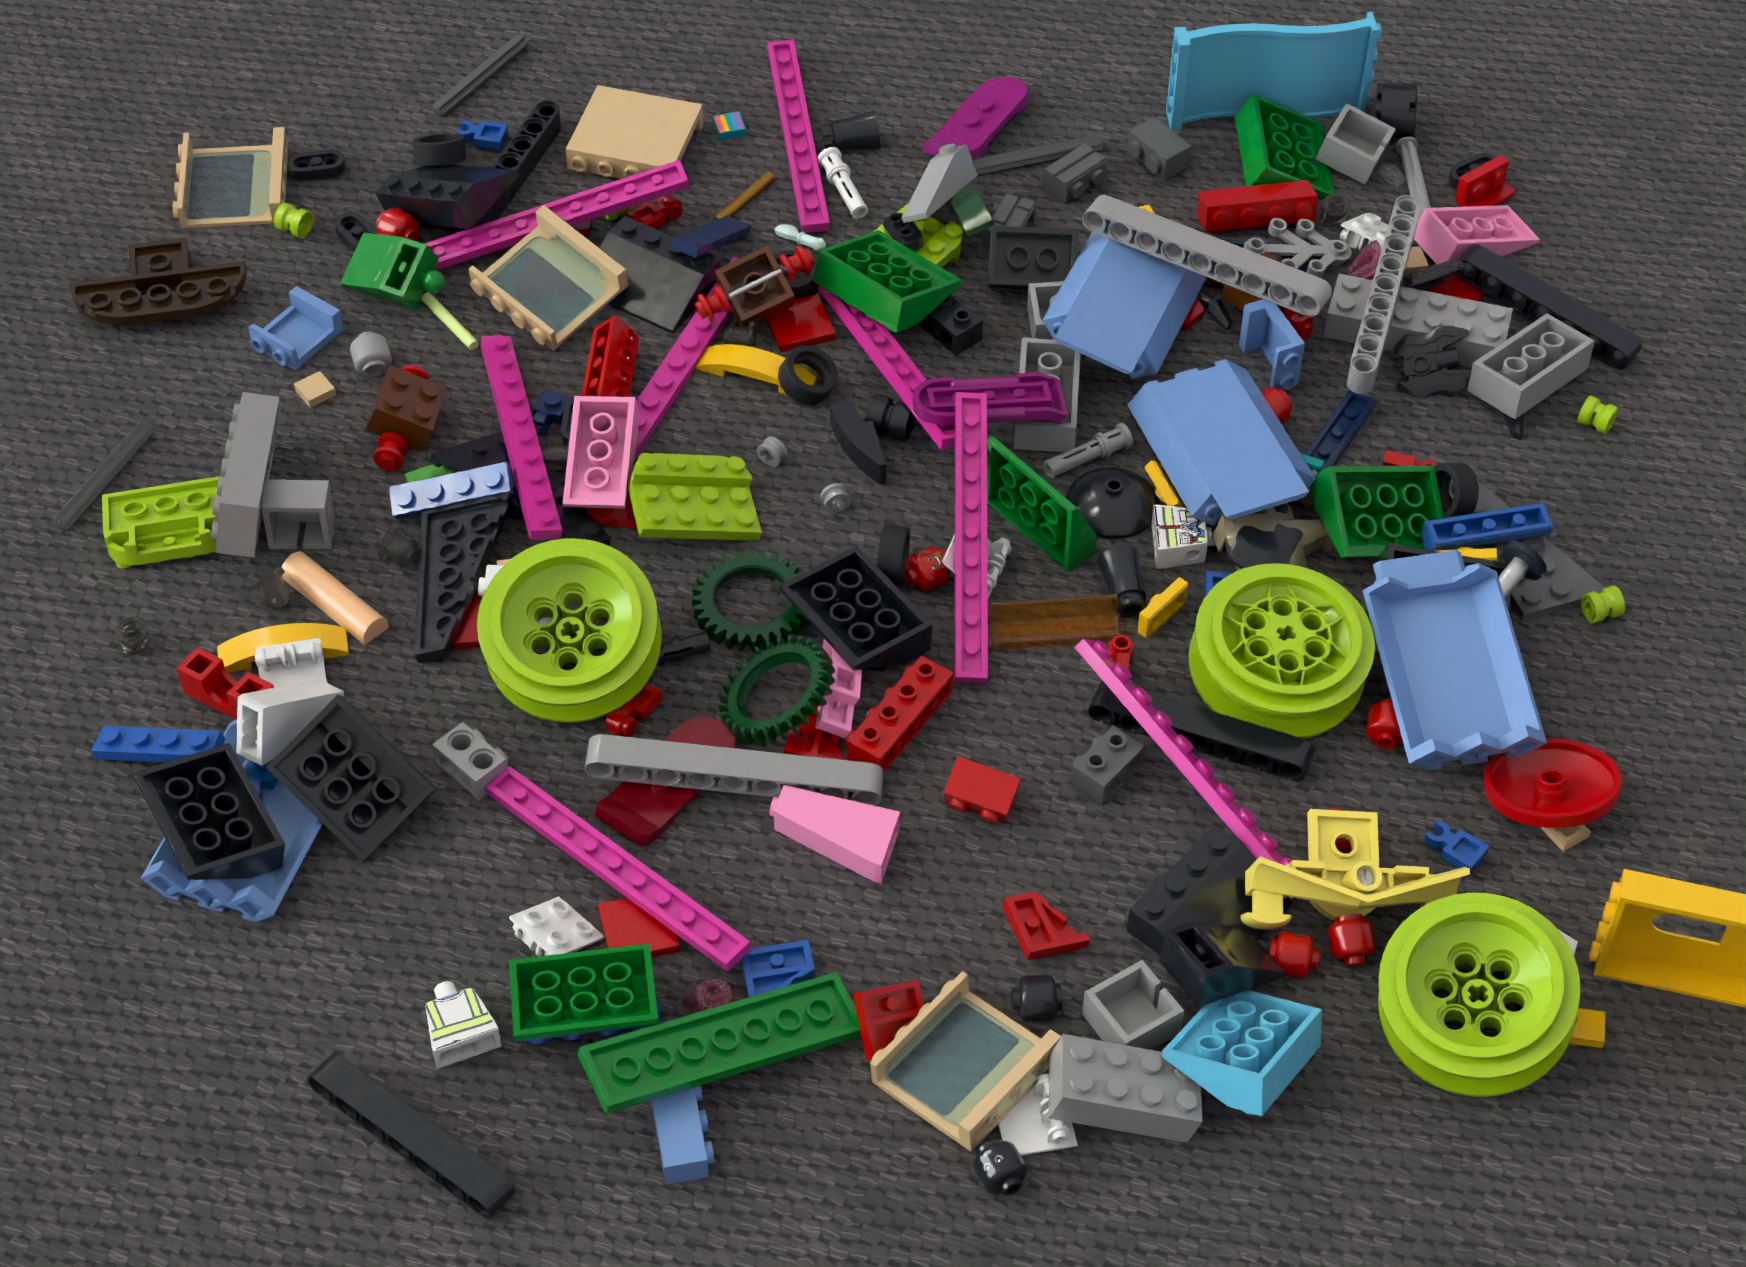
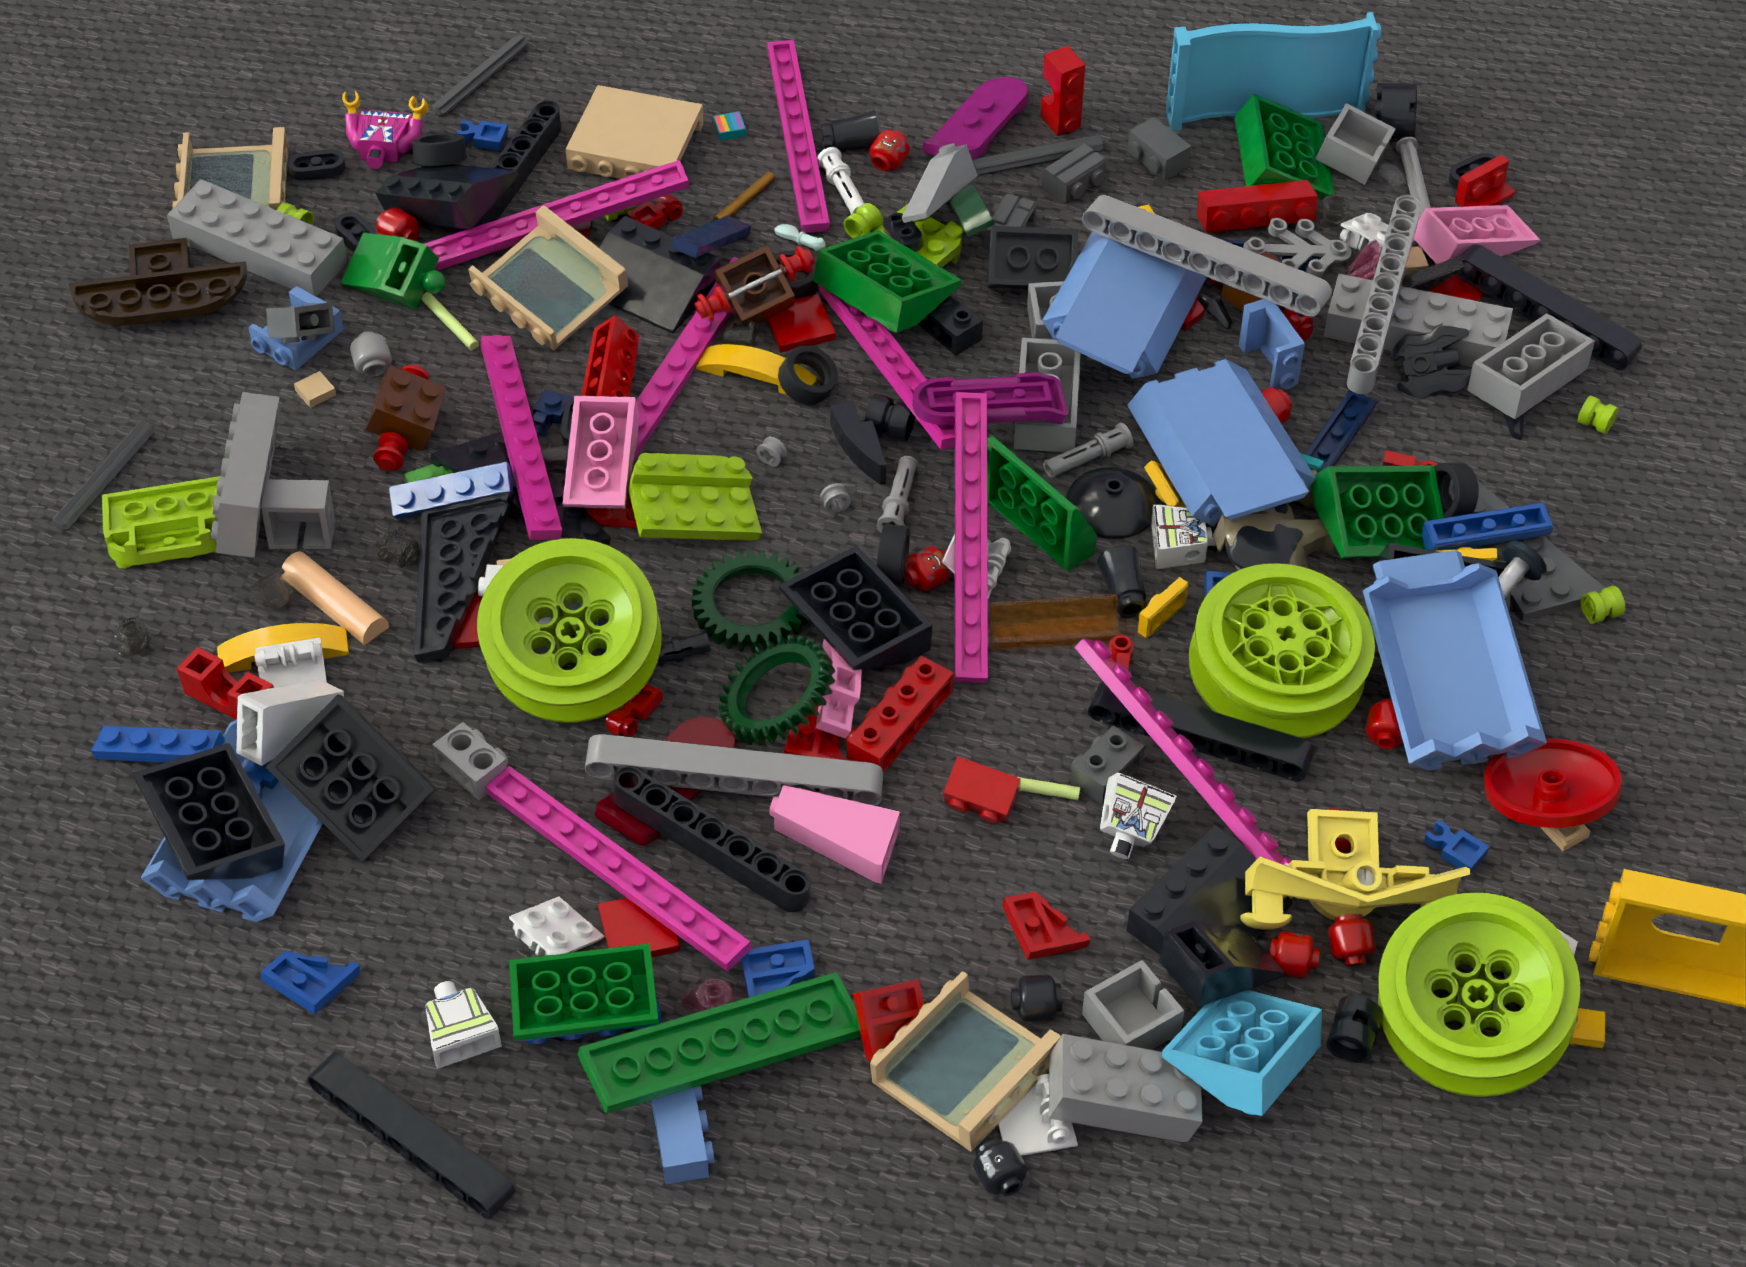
(263, 237): none -> light grey brick
(300, 321): none -> dark grey brick
(308, 979): none -> blue wing
(382, 134): none -> dark pink torso
(717, 852): none -> black beam
(863, 221): none -> lime wheel
(889, 150): none -> red head
(896, 505): none -> light grey pin
(1050, 788): none -> yellowish green bar
(1066, 77): none -> red arch
(1133, 813): none -> torso
(1354, 1028): none -> black wheel

